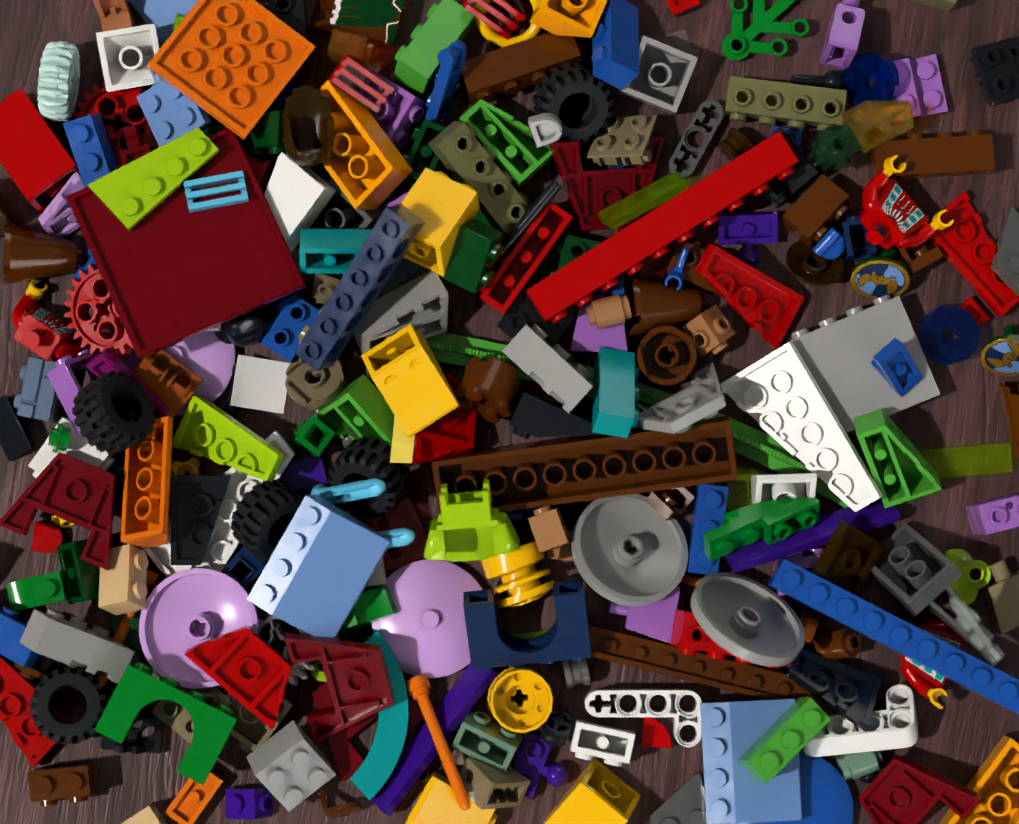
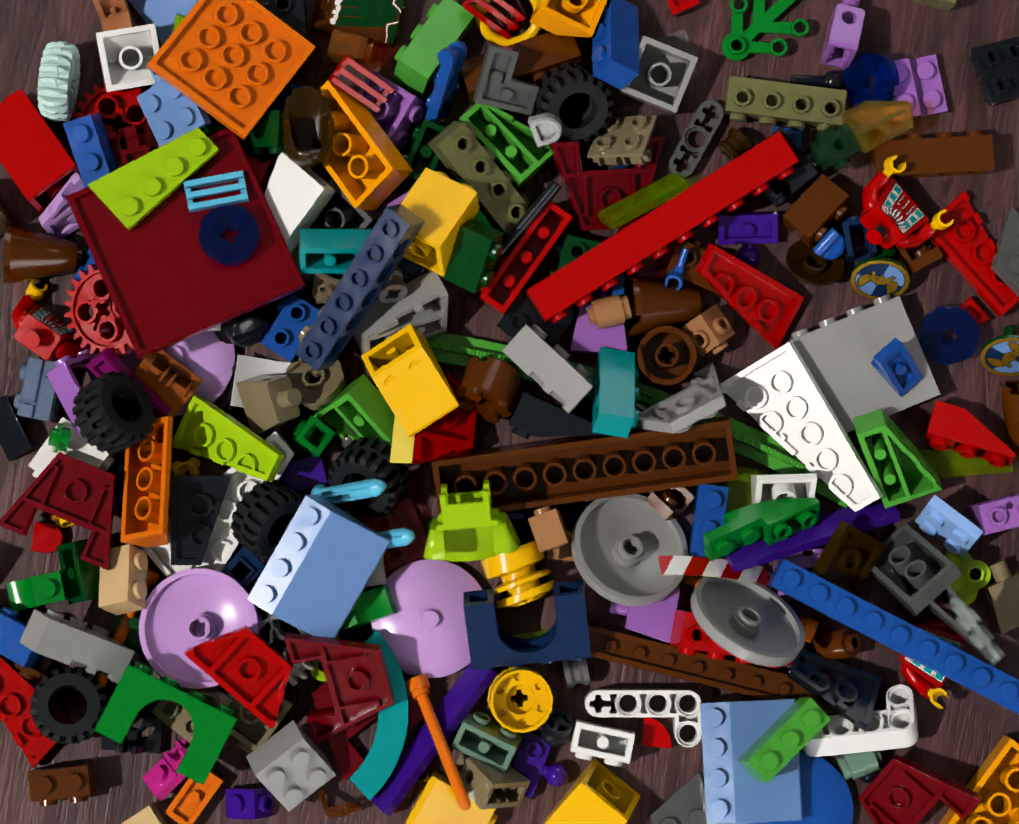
(163, 776): none -> dark pink plate
(233, 218): none -> clear blue plate
(269, 402): none -> dark tan torso
(394, 289): none -> flat silver wheel
(498, 87): none -> dark grey plate
(703, 567): none -> sticker
(948, 526): none -> light blue plate
(961, 432): none -> red slope

